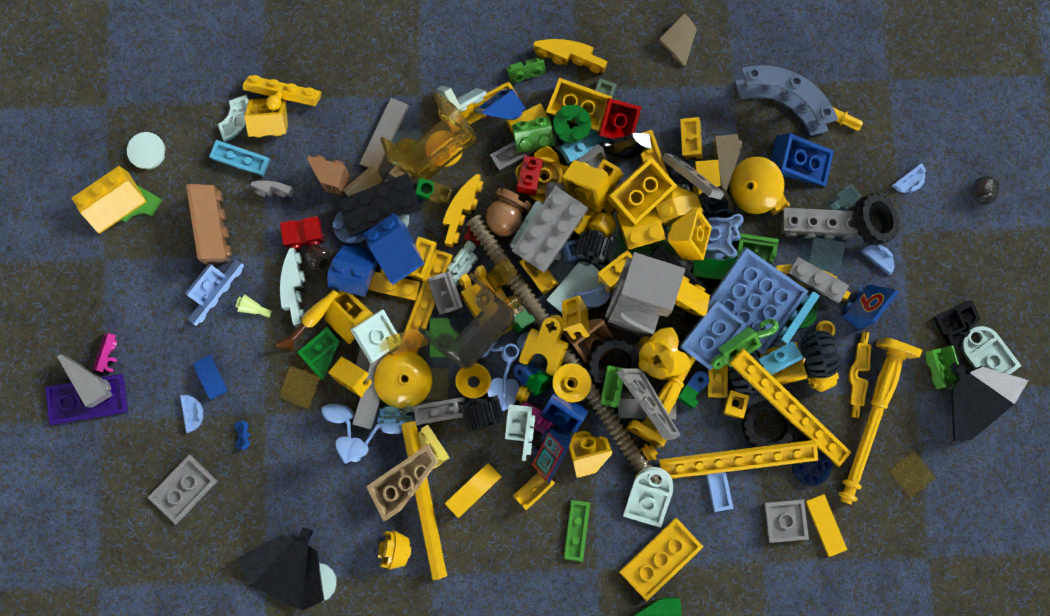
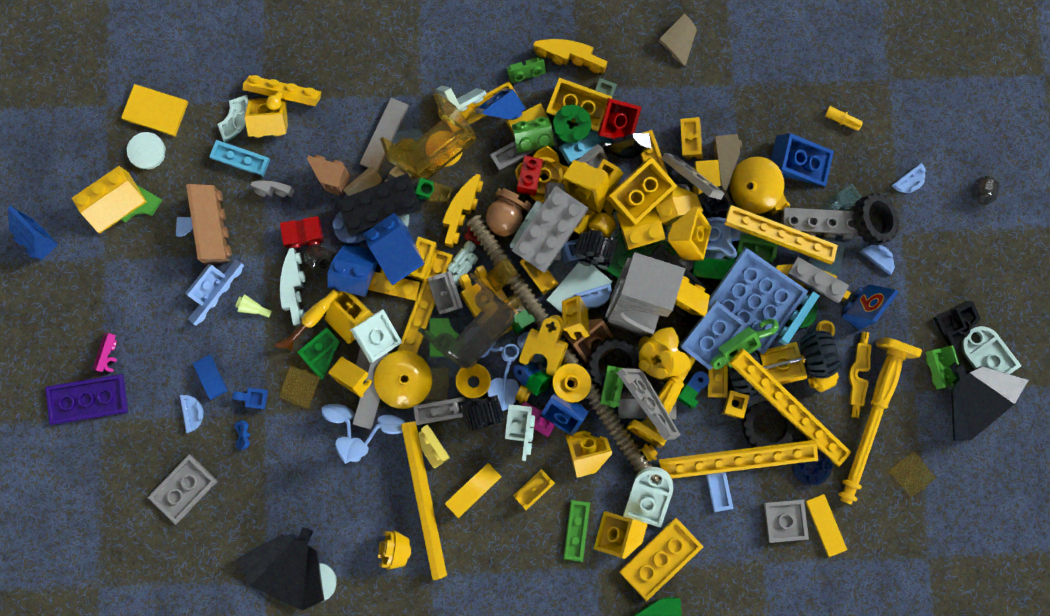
(30, 234): none -> blue slope
(88, 385): light grey slope -> none
(154, 110): none -> yellow tile
(183, 226): none -> light blue tile
(254, 398): none -> blue plate
(393, 415): clear light blue plate -> none
(399, 484): tan wedge -> none
(405, 341): clear yellow tile -> none
(551, 452): slope -> none
(611, 273): yellow hinge -> none
(619, 535): none -> yellow slope
(780, 234): none -> yellow plate
(781, 358): medium azure plate -> none
(790, 91): sand blue fence -> none

